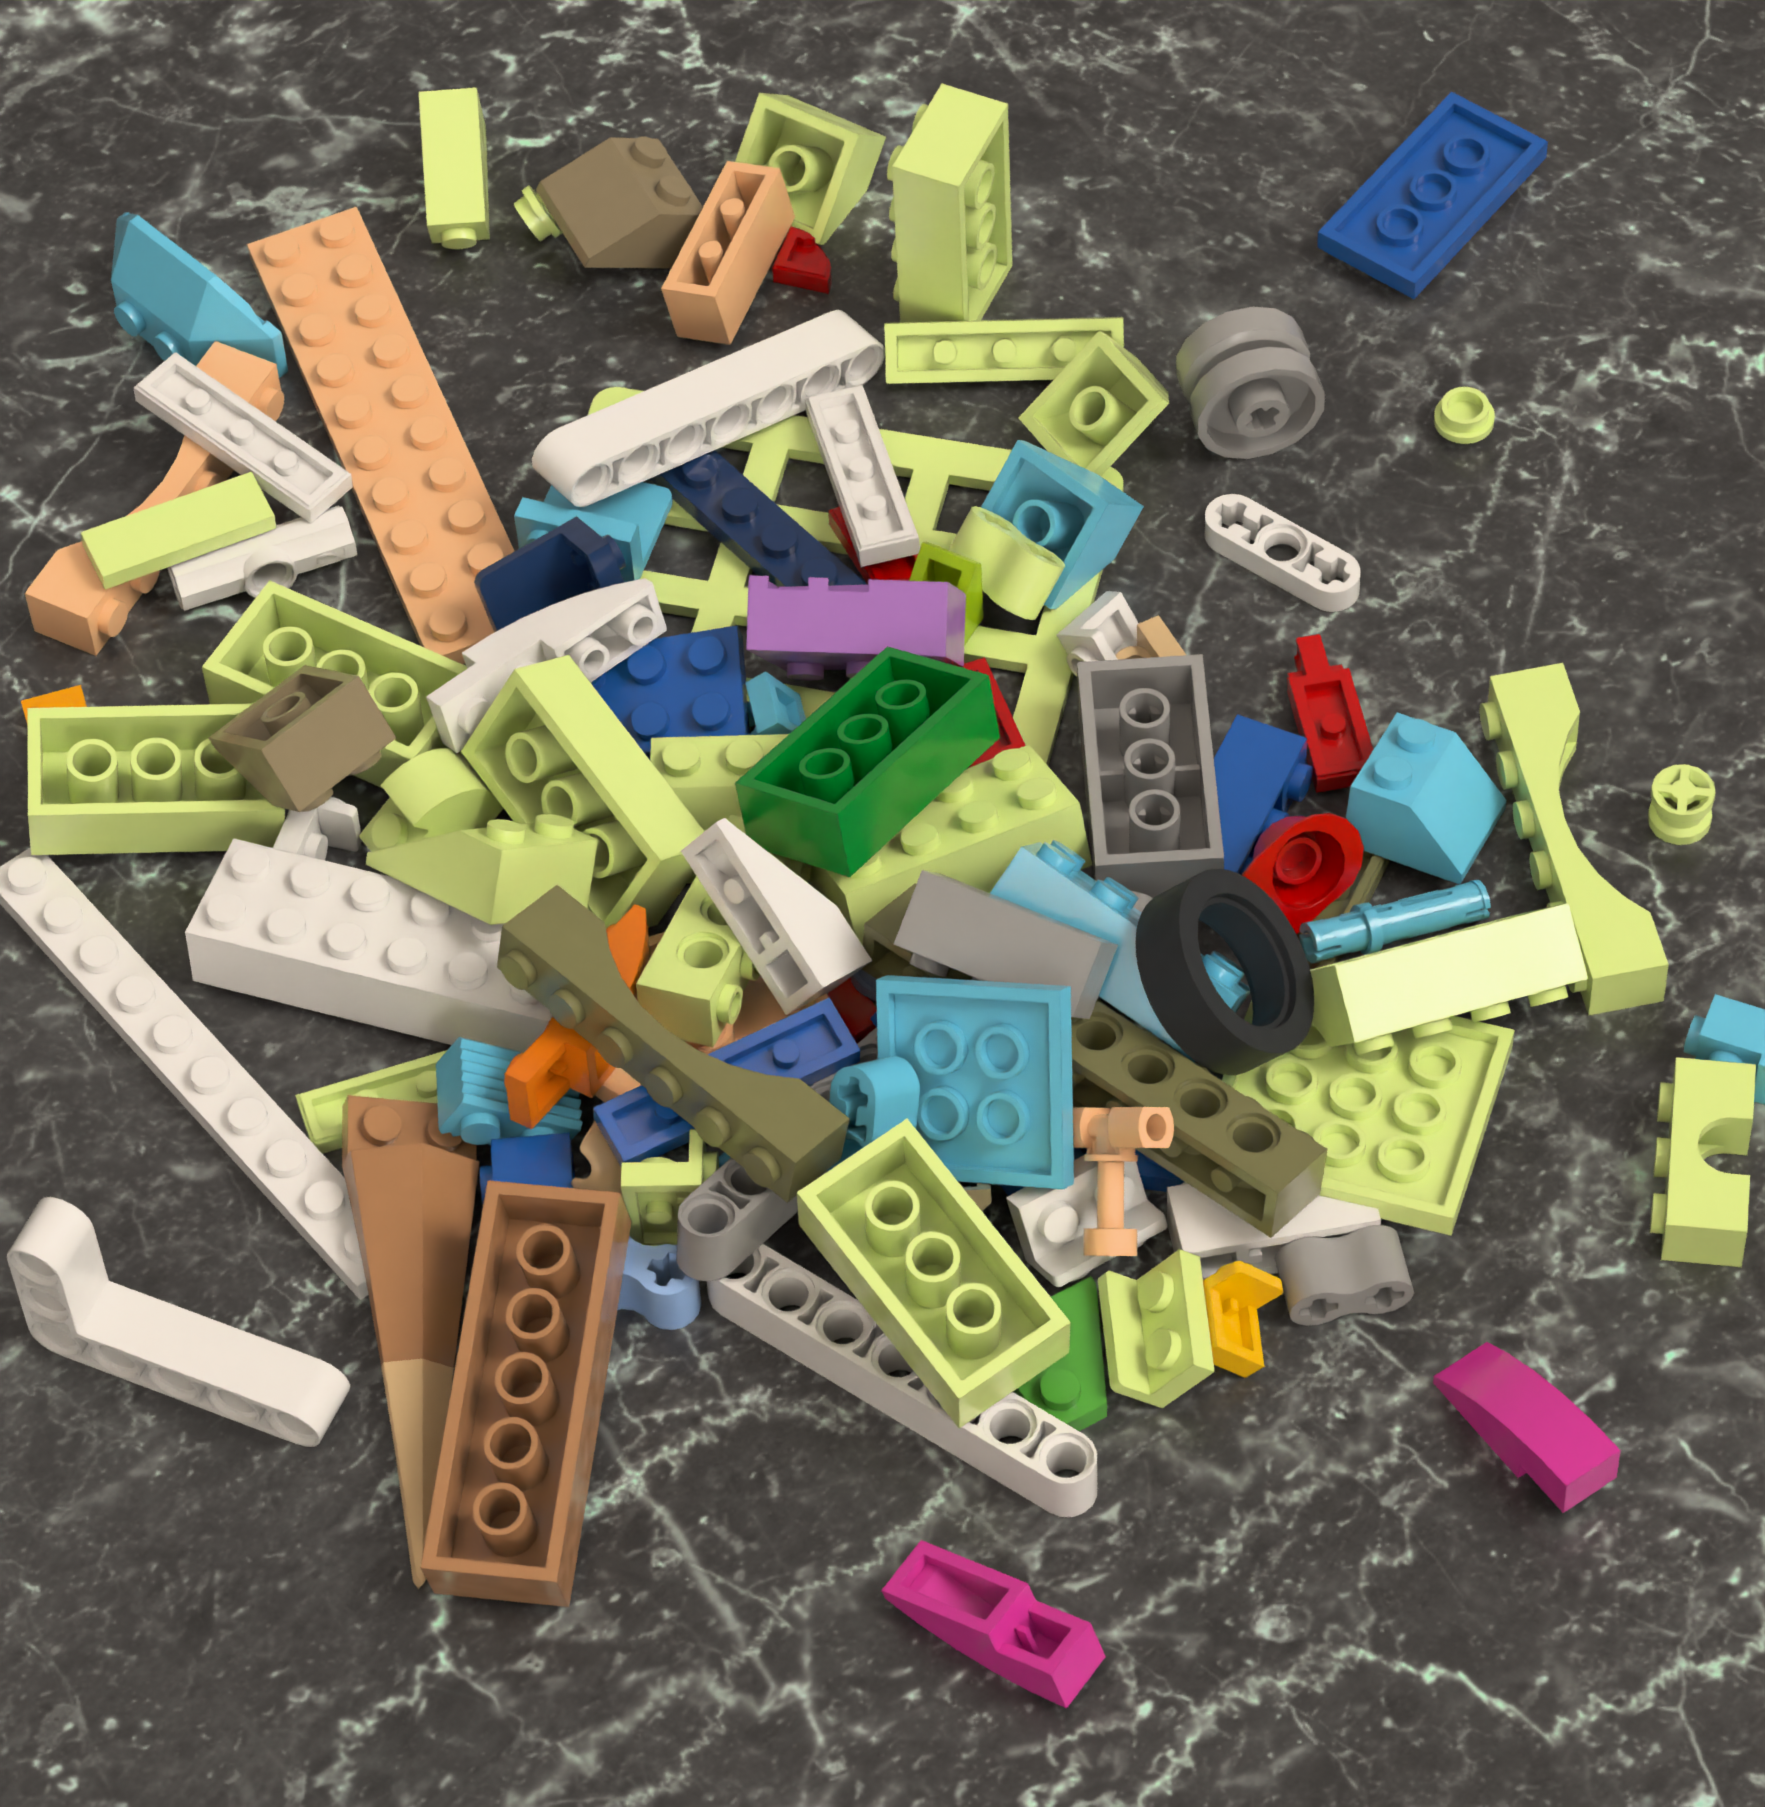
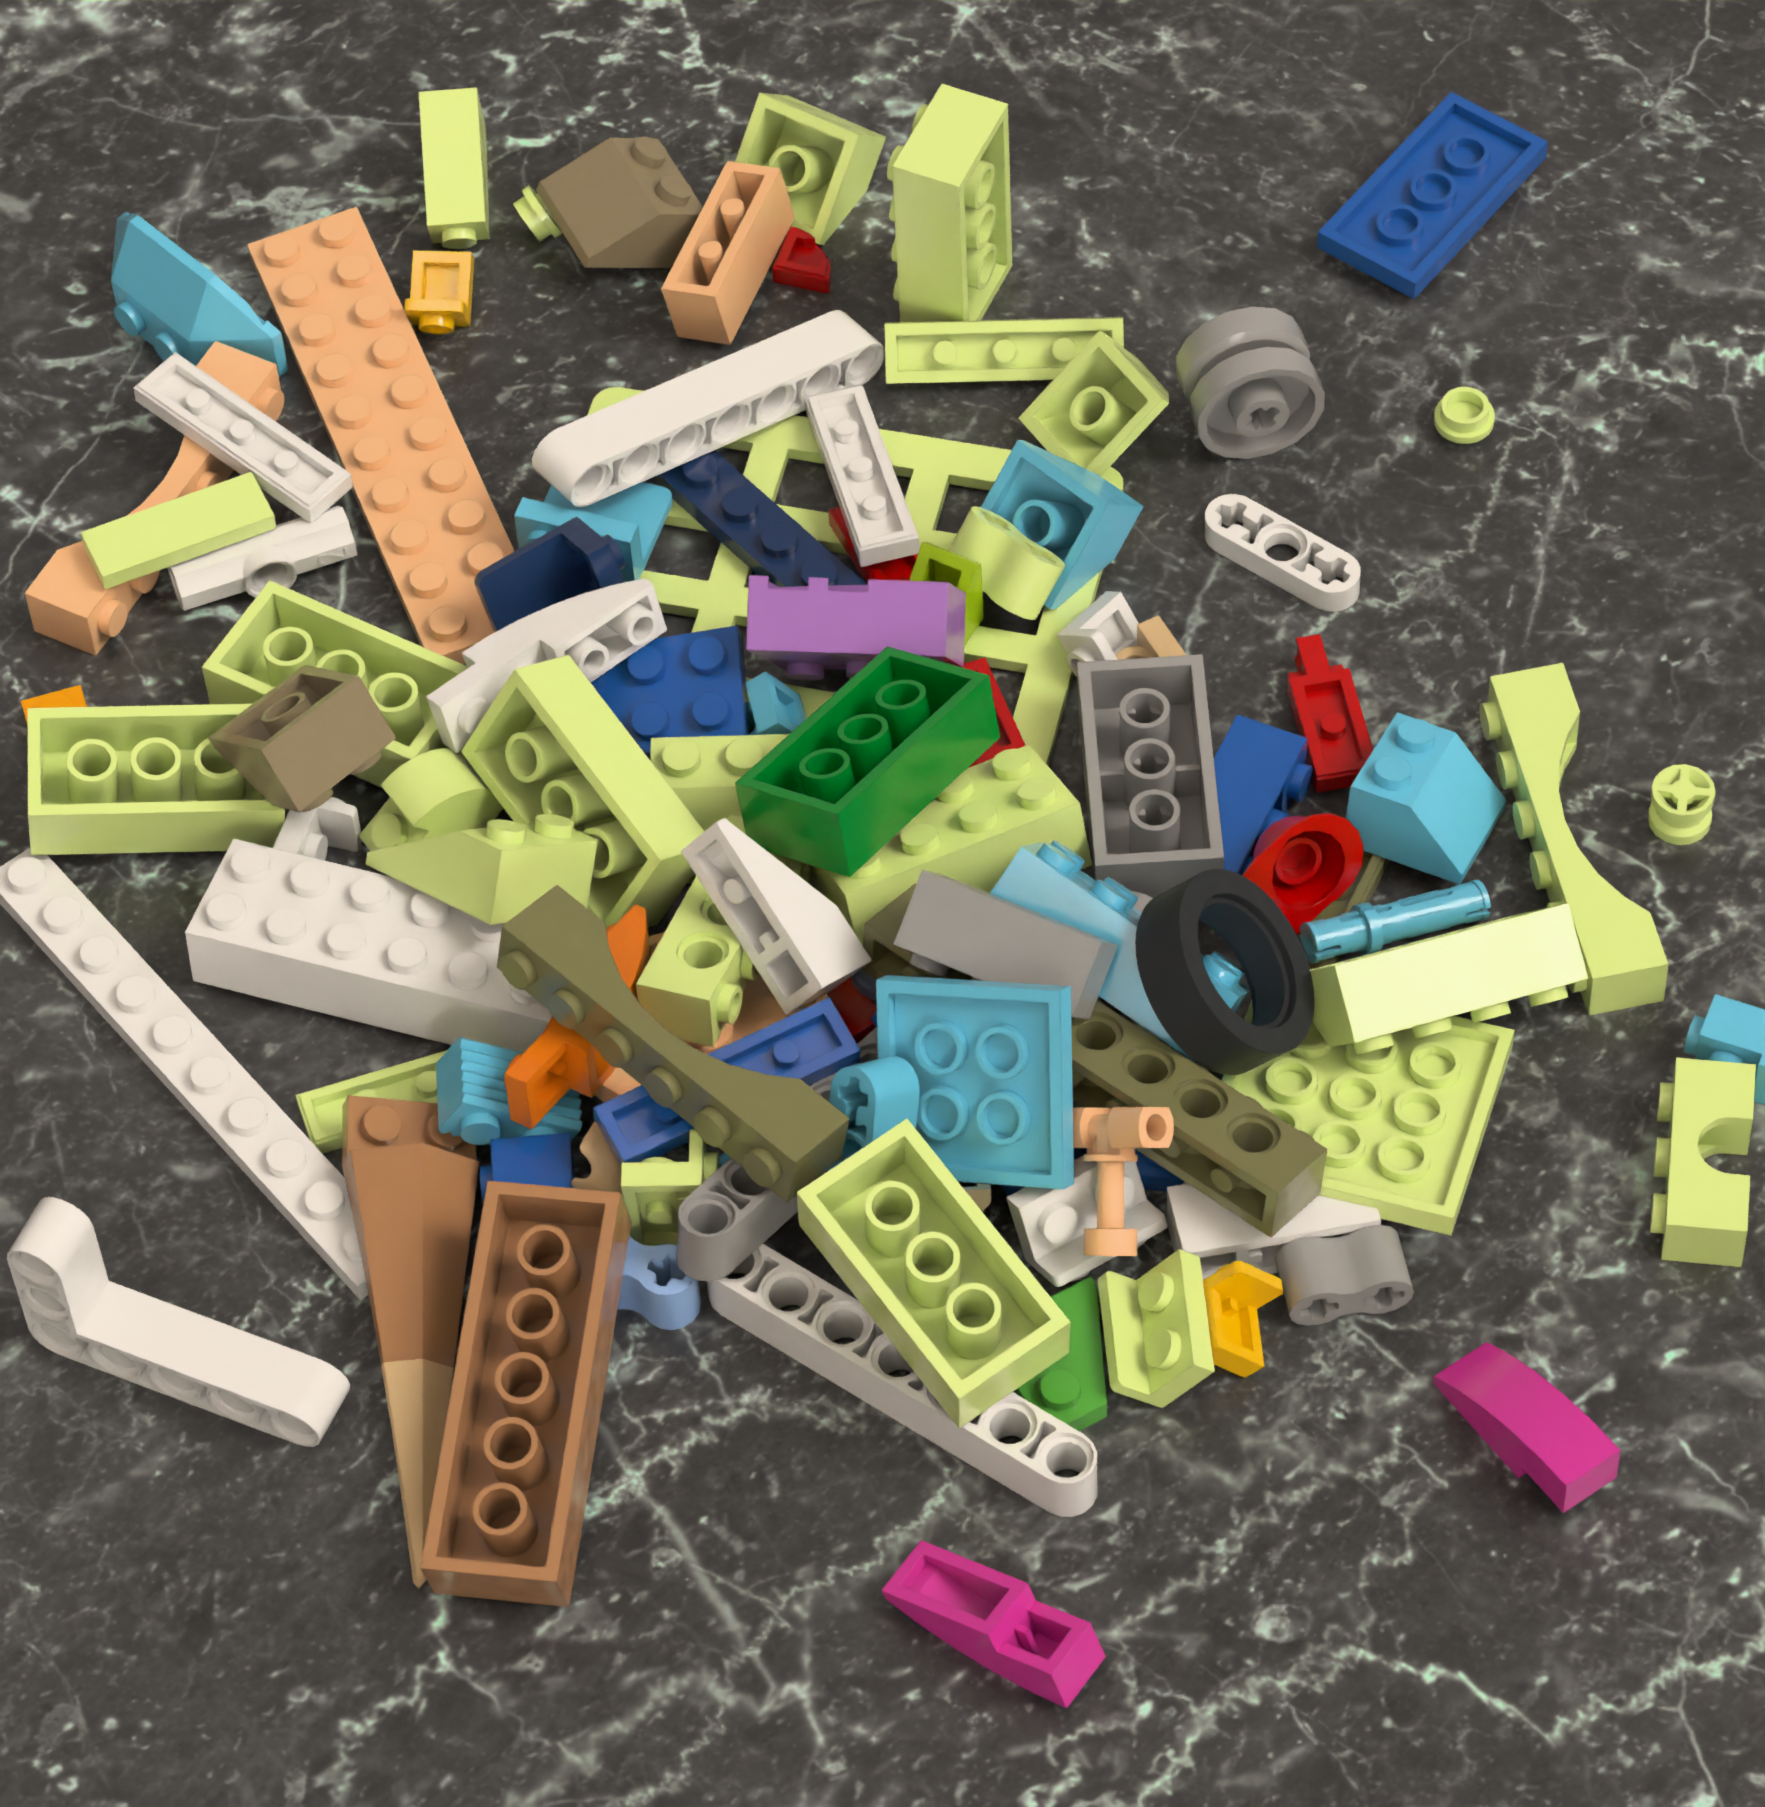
(440, 291): none -> yellow bracket

